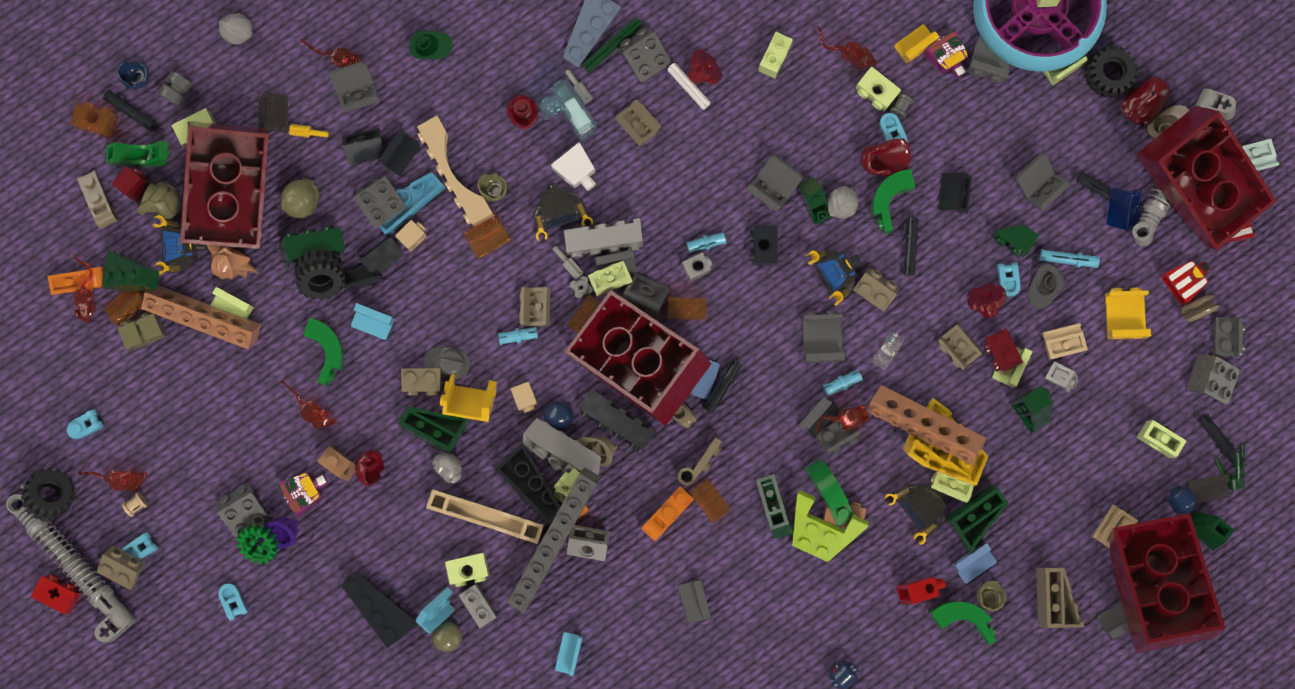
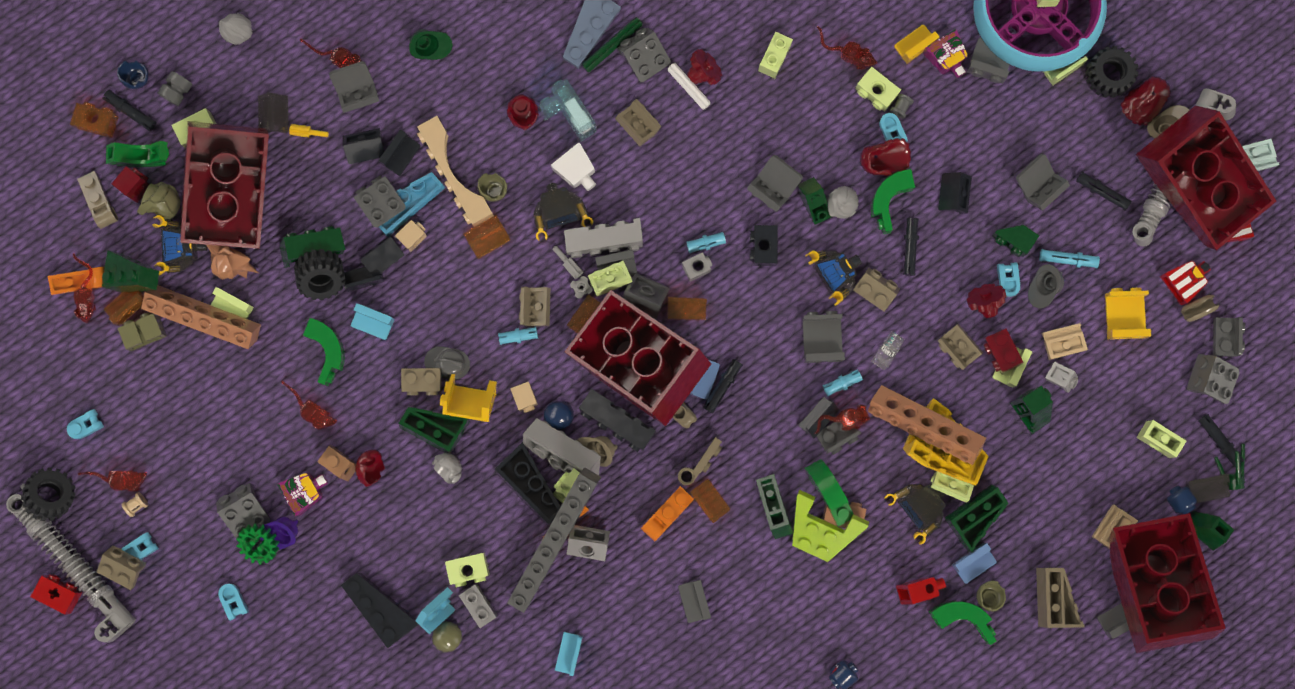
(300, 198): olive helmet -> none
(485, 516): tan arch -> none
(579, 88): light grey axle -> none
(1124, 208): clear blue panel -> none

